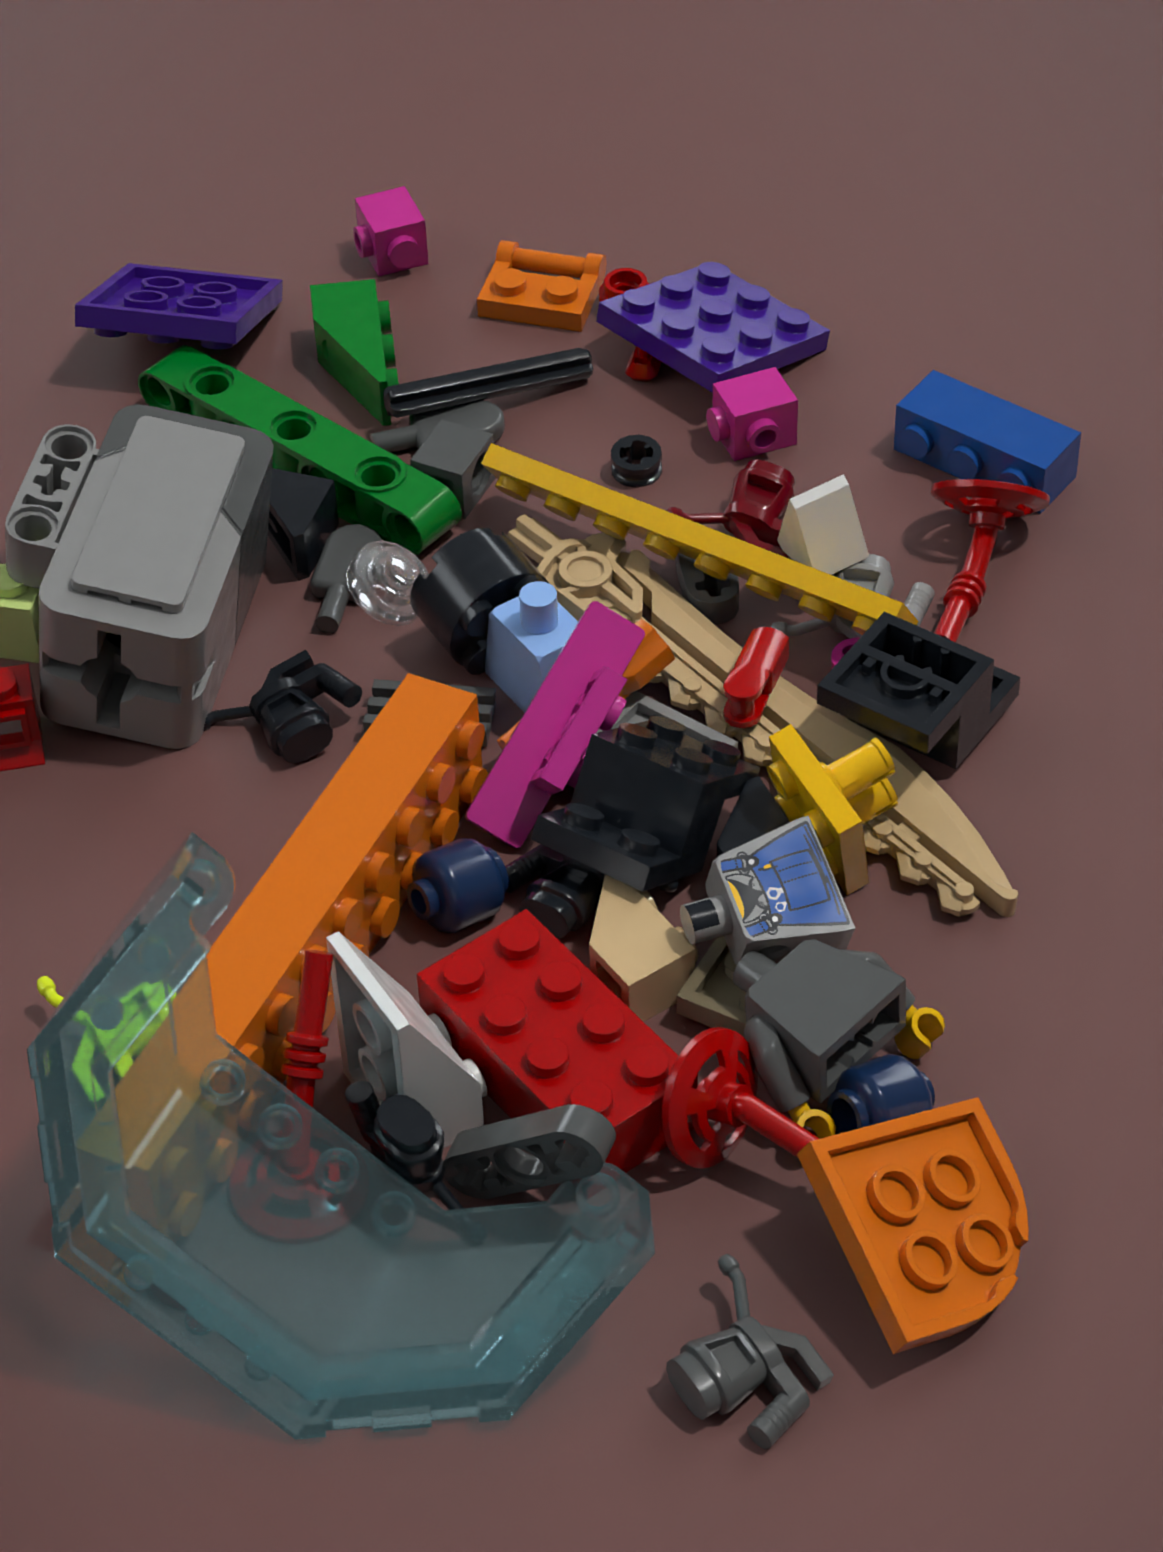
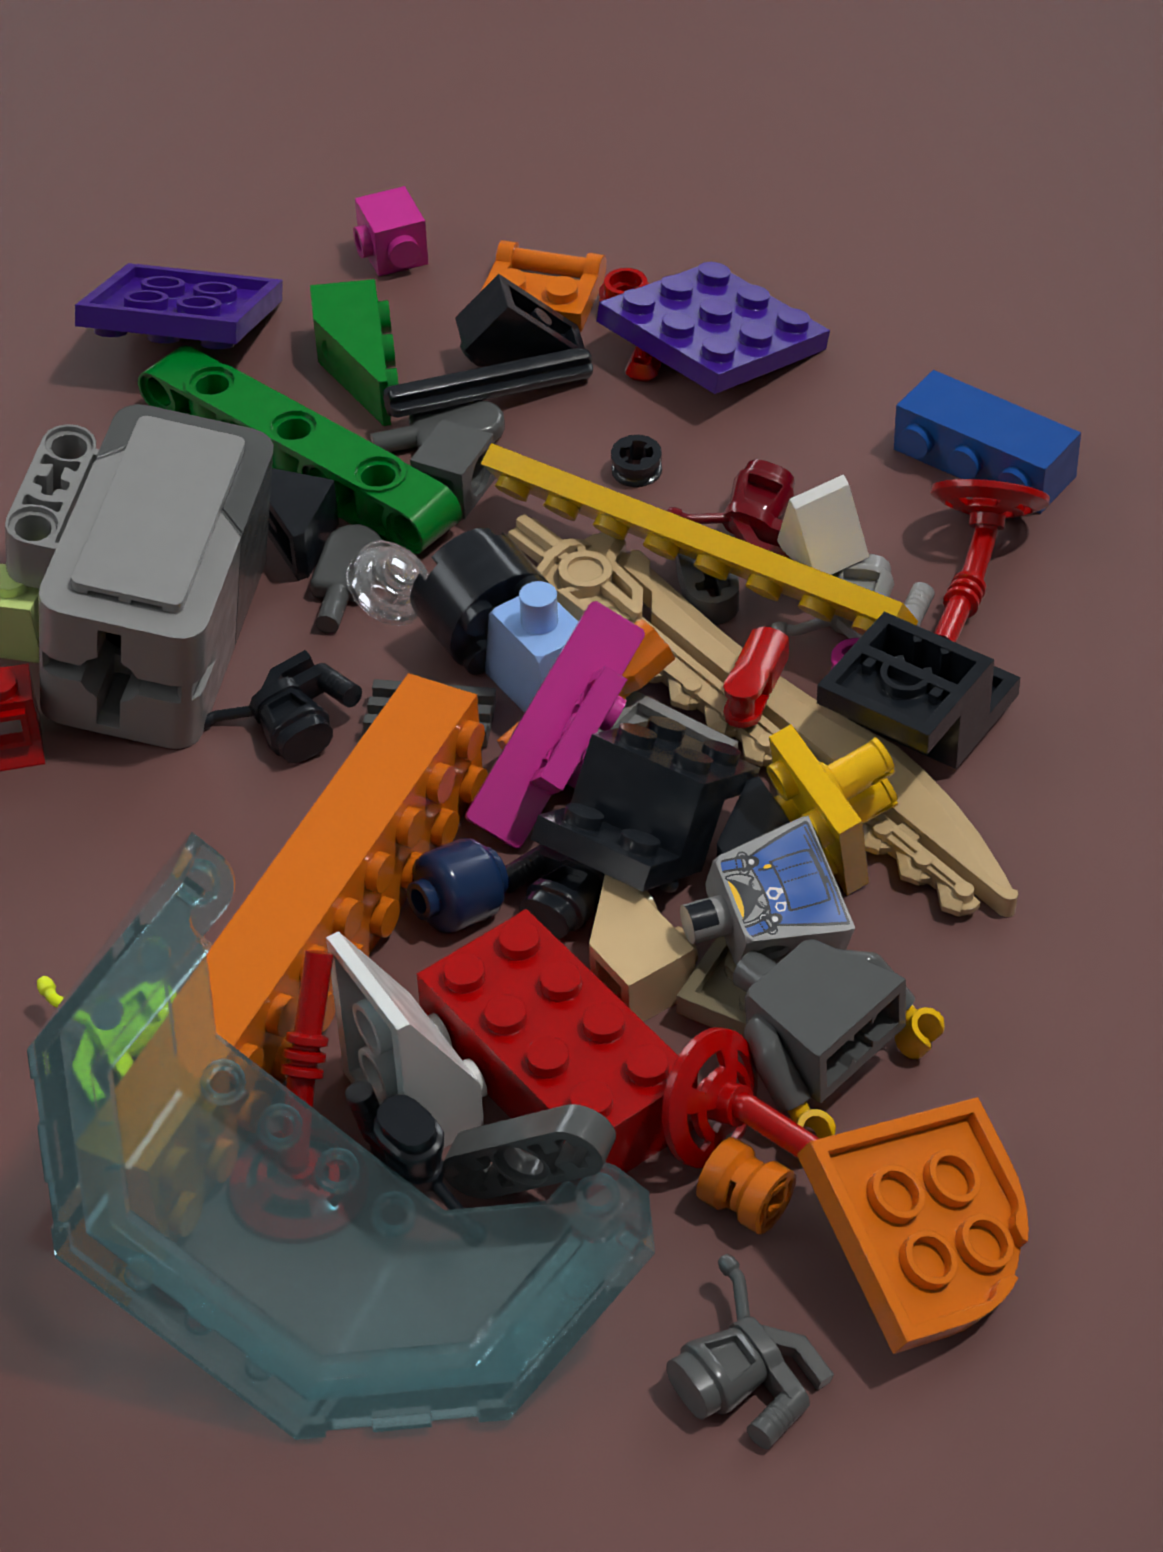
(511, 326): none -> black slope
(746, 1185): none -> orange wheel
(753, 414): dark pink brick -> none
(879, 1093): dark blue head -> none

